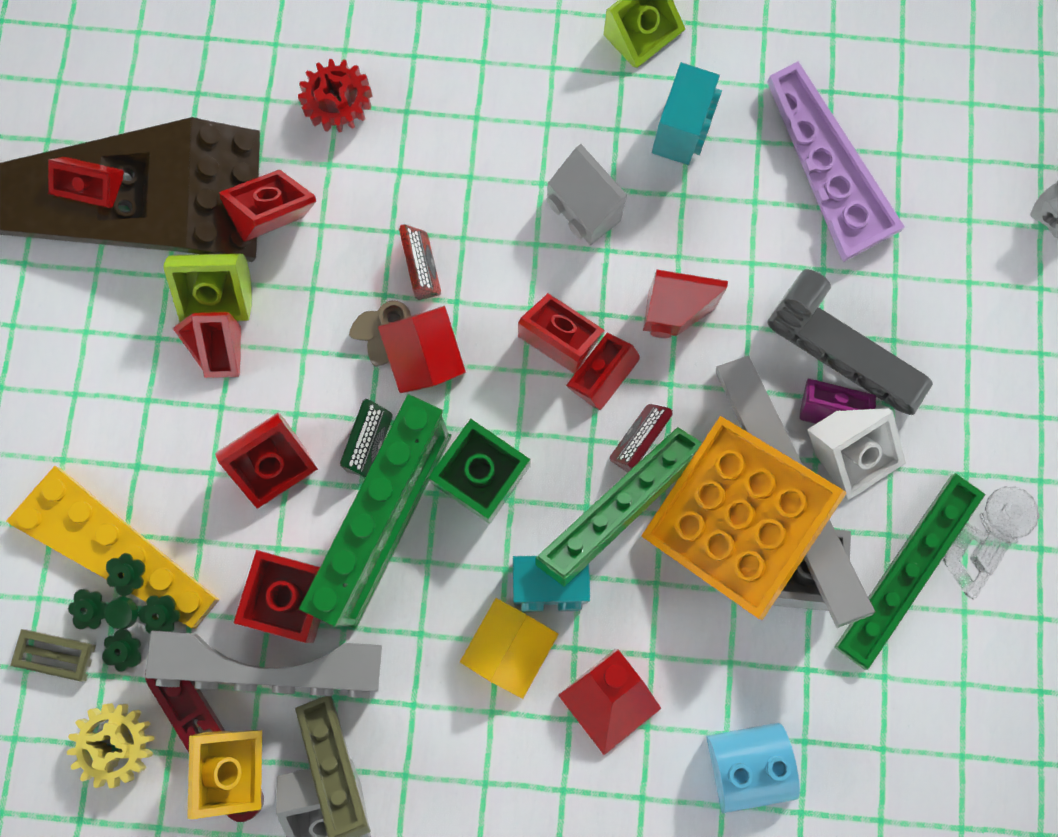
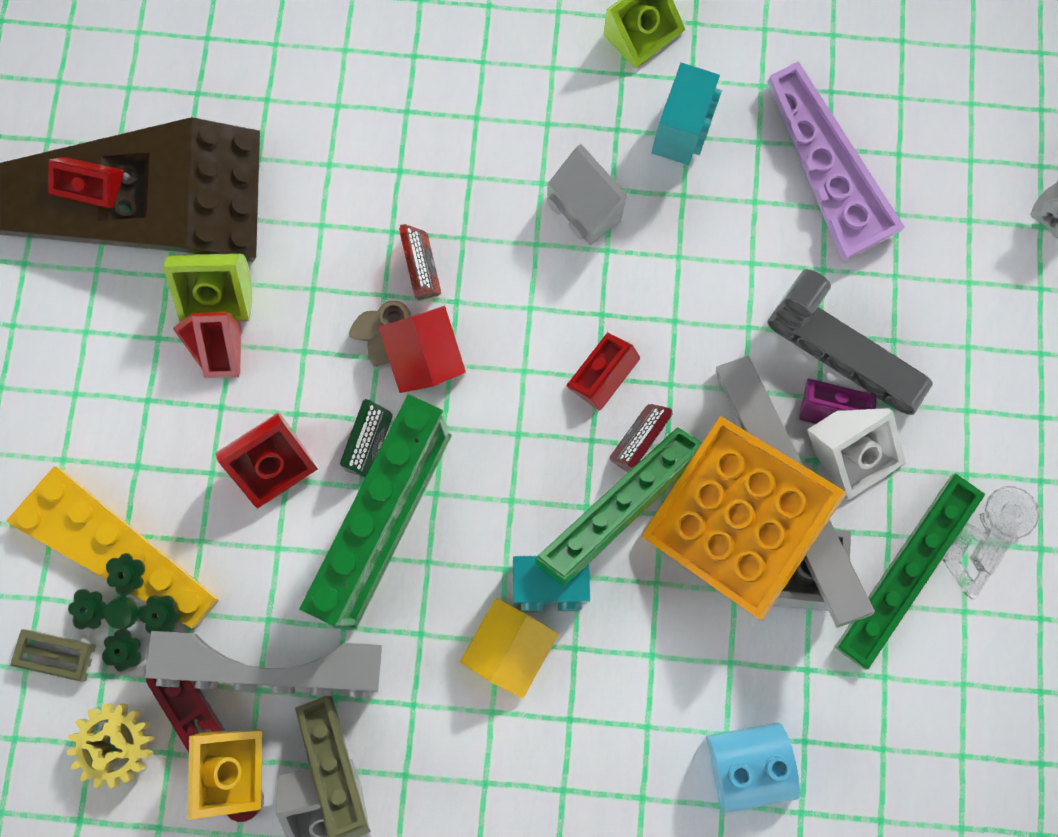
(266, 203): red slope -> none
(274, 598): red brick -> none
(346, 84): red gear -> none
(480, 471): green brick -> none
(559, 332): red slope -> none
(610, 701): red slope -> none
(679, 302): slope -> none

